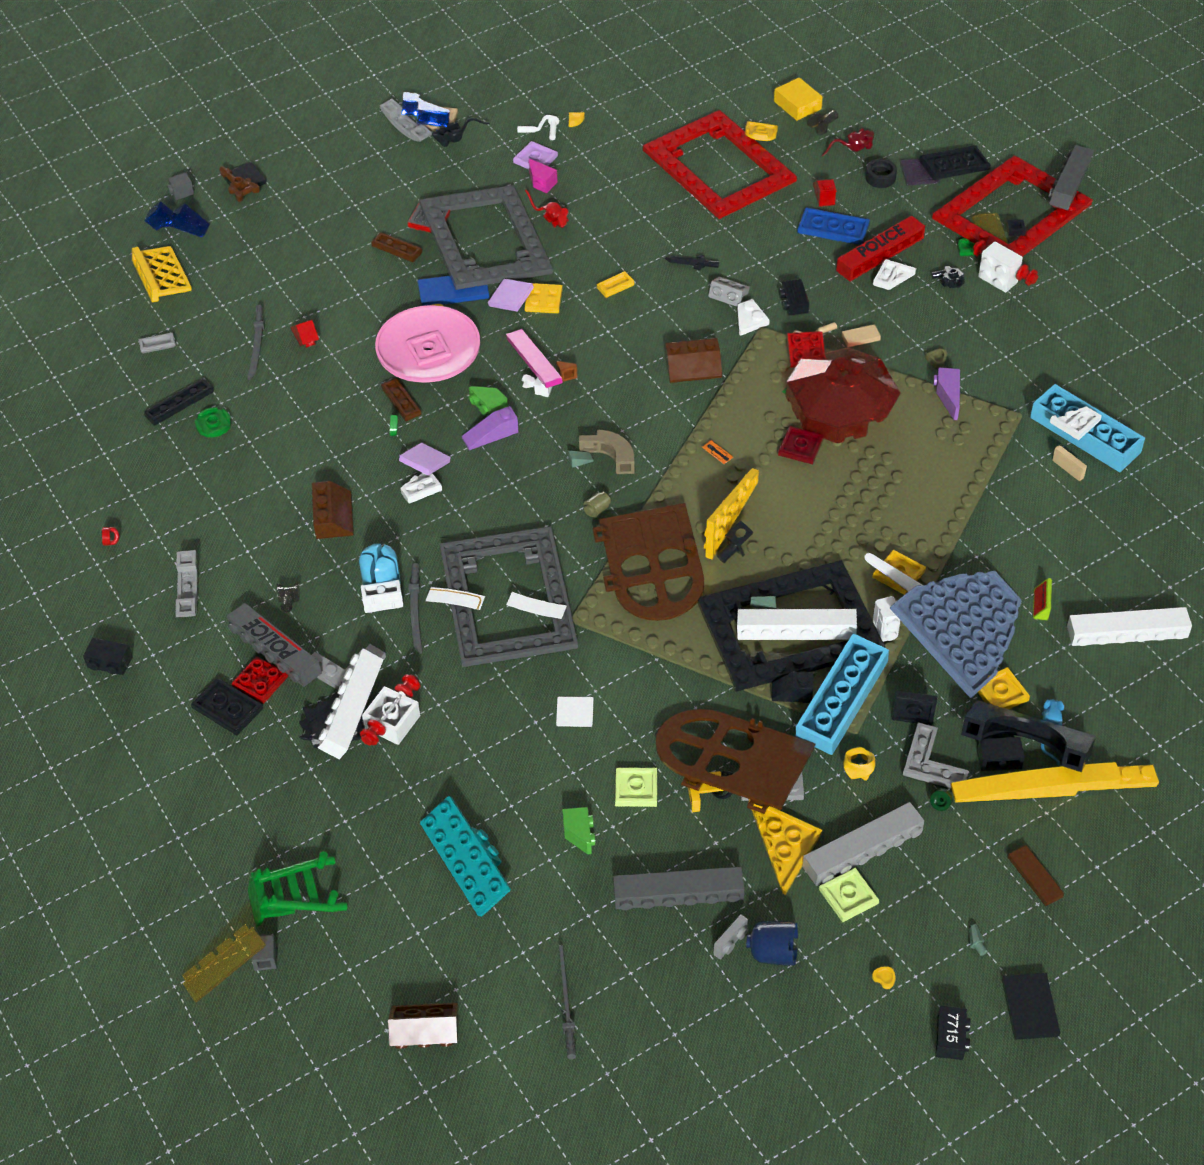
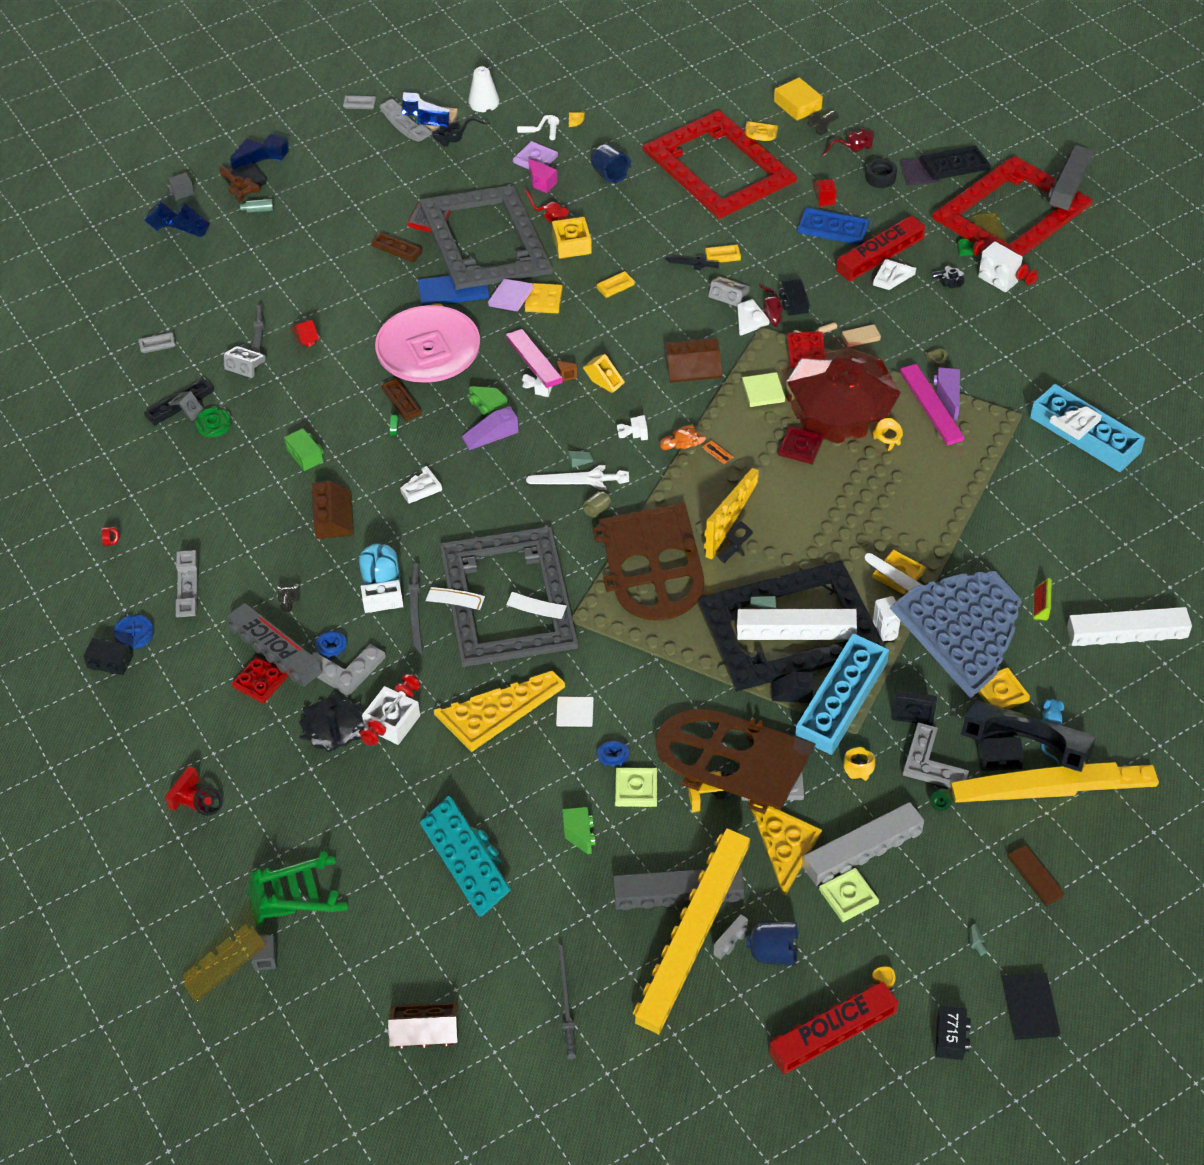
(134, 631): none -> blue tile
(148, 274): yellow fence -> none
(186, 793): none -> red piece
(188, 404): none -> dark grey bracket
(227, 706): black tile -> none
(242, 361): none -> light grey bracket
(252, 151): none -> clear blue arch
(258, 206): none -> sand green cylinder
(304, 449): none -> bright green brick
(329, 638): none -> blue gear
(350, 704): white brick -> none
(359, 102): none -> light grey tile
(424, 459): lavender tile -> none
(483, 91): none -> white cone
(493, 711): none -> yellow wing
(571, 237): none -> yellow brick
(594, 478): none -> white sword
(603, 373): none -> yellow slope
(610, 163): none -> dark blue cylinder
(612, 445): dark tan arch -> none
(615, 747): none -> blue gear
(637, 428): none -> white piece
(684, 438): none -> orange animal
(692, 931): none -> yellow brick
(723, 253): none -> yellow tile
(763, 389): none -> yellowish green tile
(772, 307): none -> dark red animal
(832, 1027): none -> red brick
(882, 427): none -> yellow piece
(932, 404): none -> dark pink tile
(1015, 227): black tile -> none
(1069, 463): tan tile -> none

